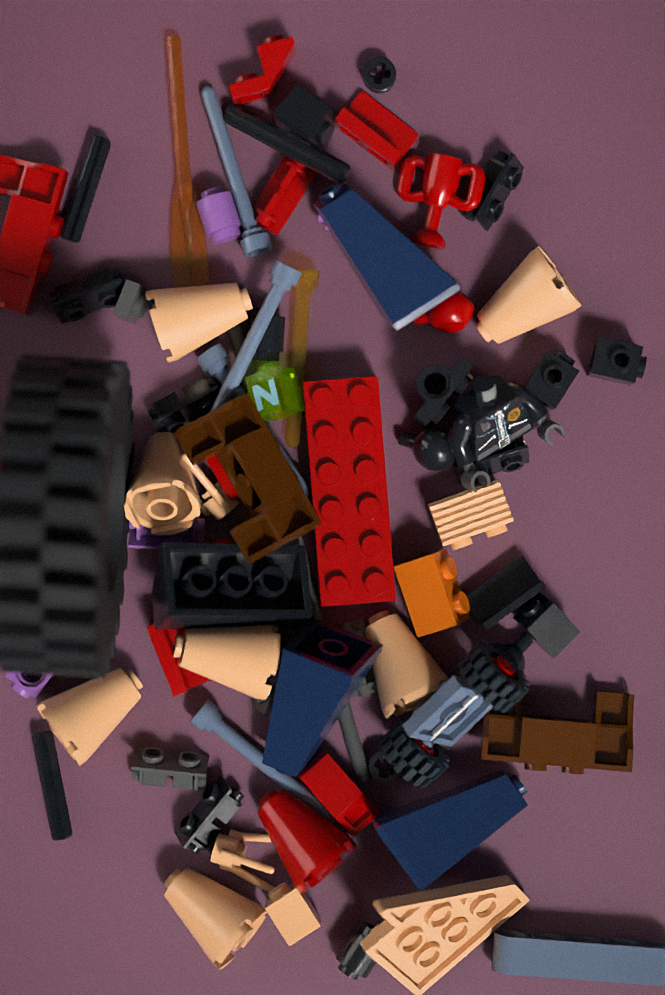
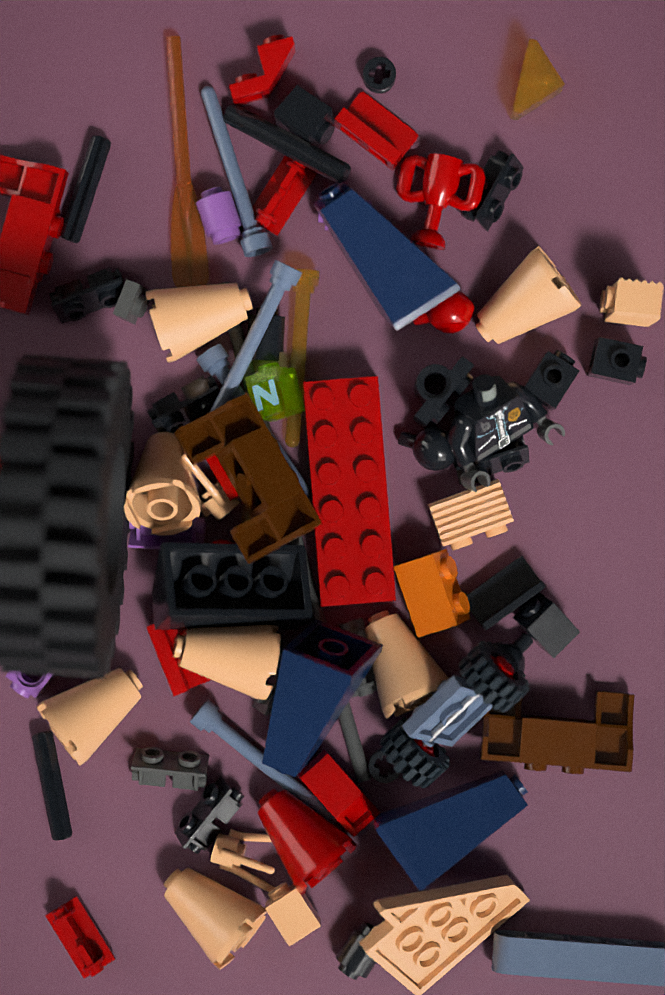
(80, 937): none -> red hinge
(536, 82): none -> clear yellow slope
(632, 302): none -> light nougat brick

